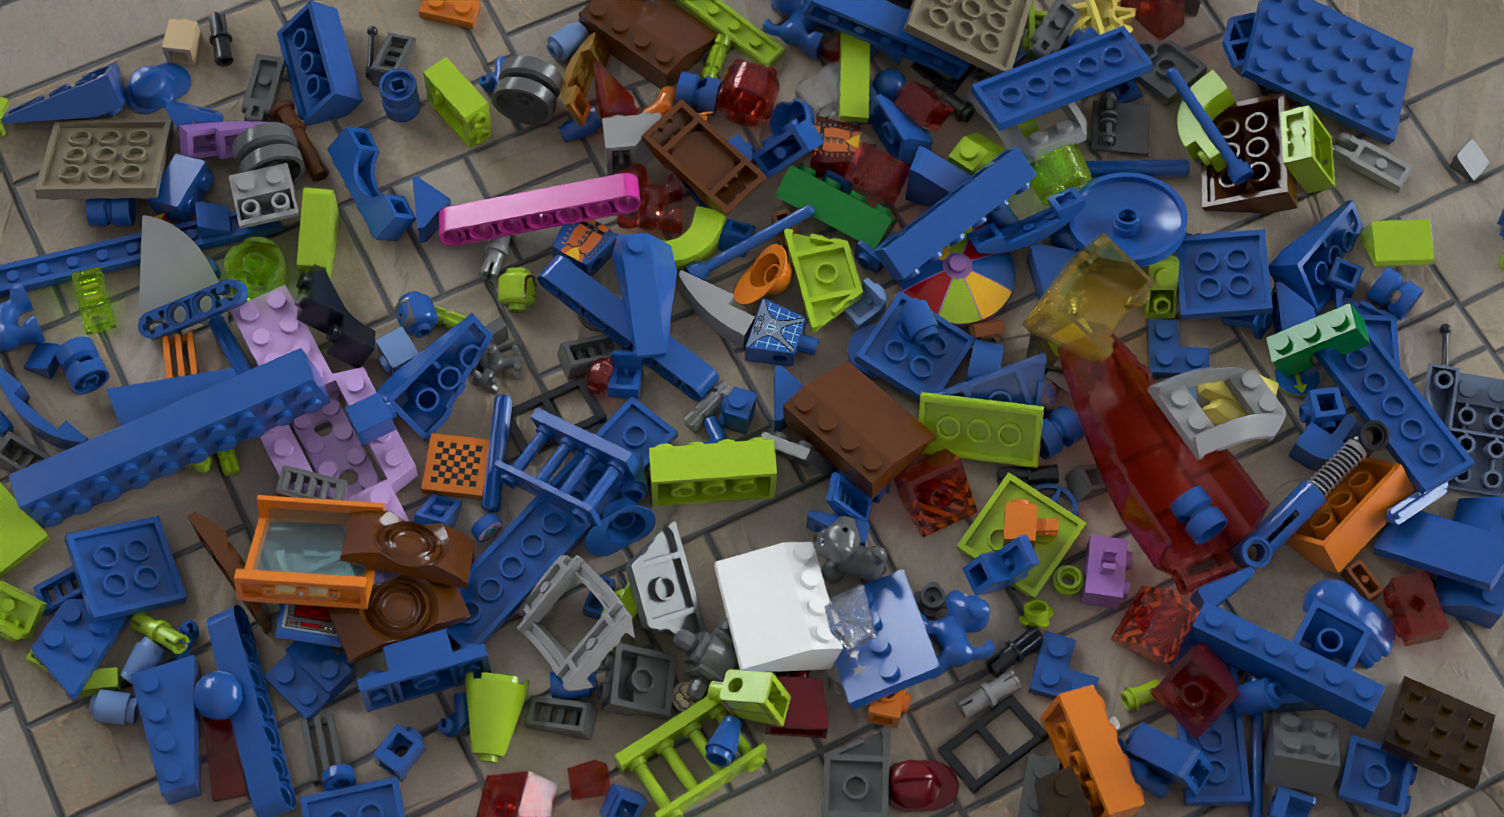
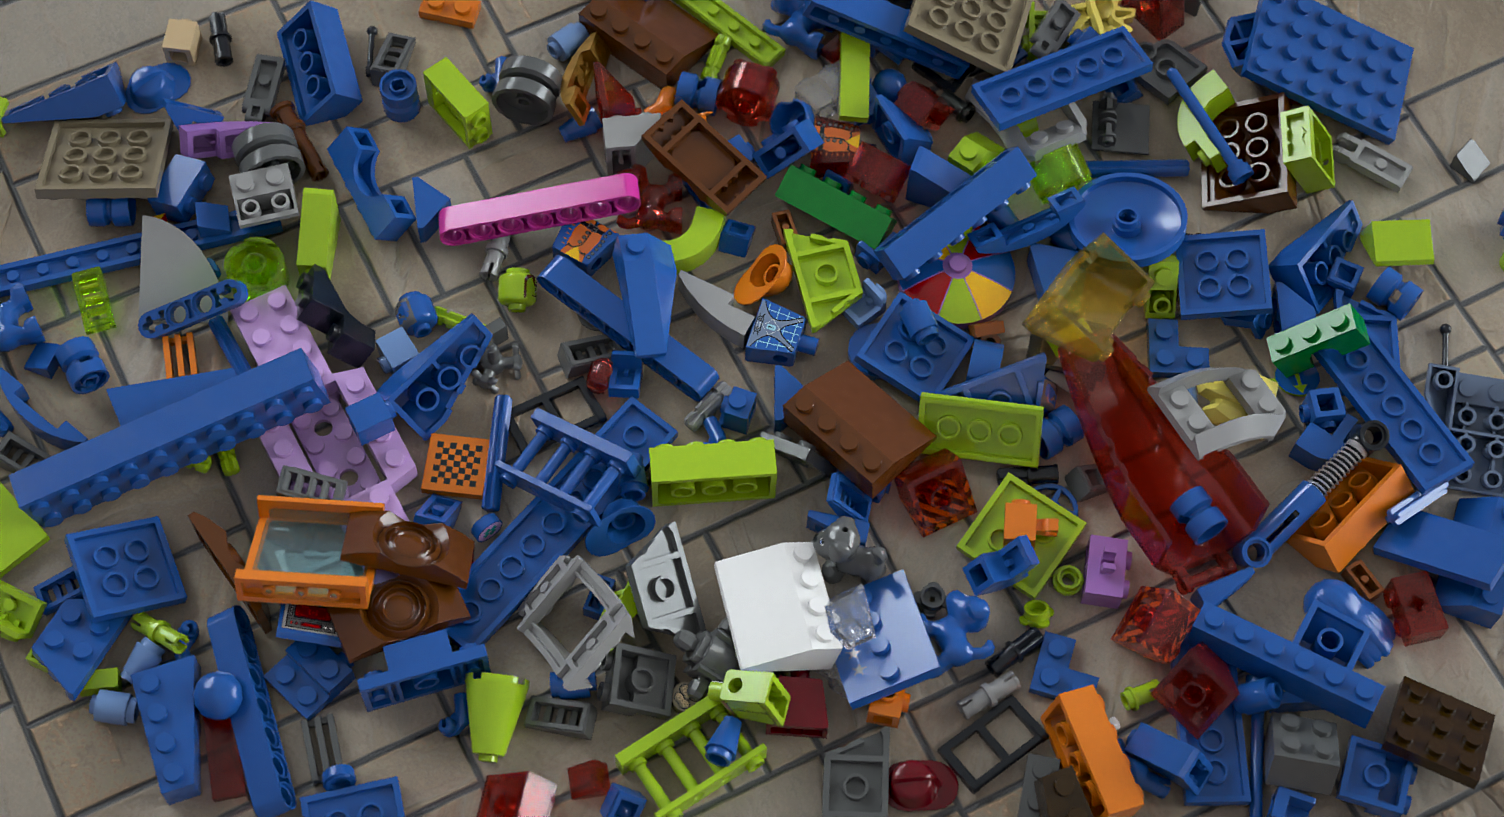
(399, 739): blue brick -> none
(702, 269): blue piece -> none

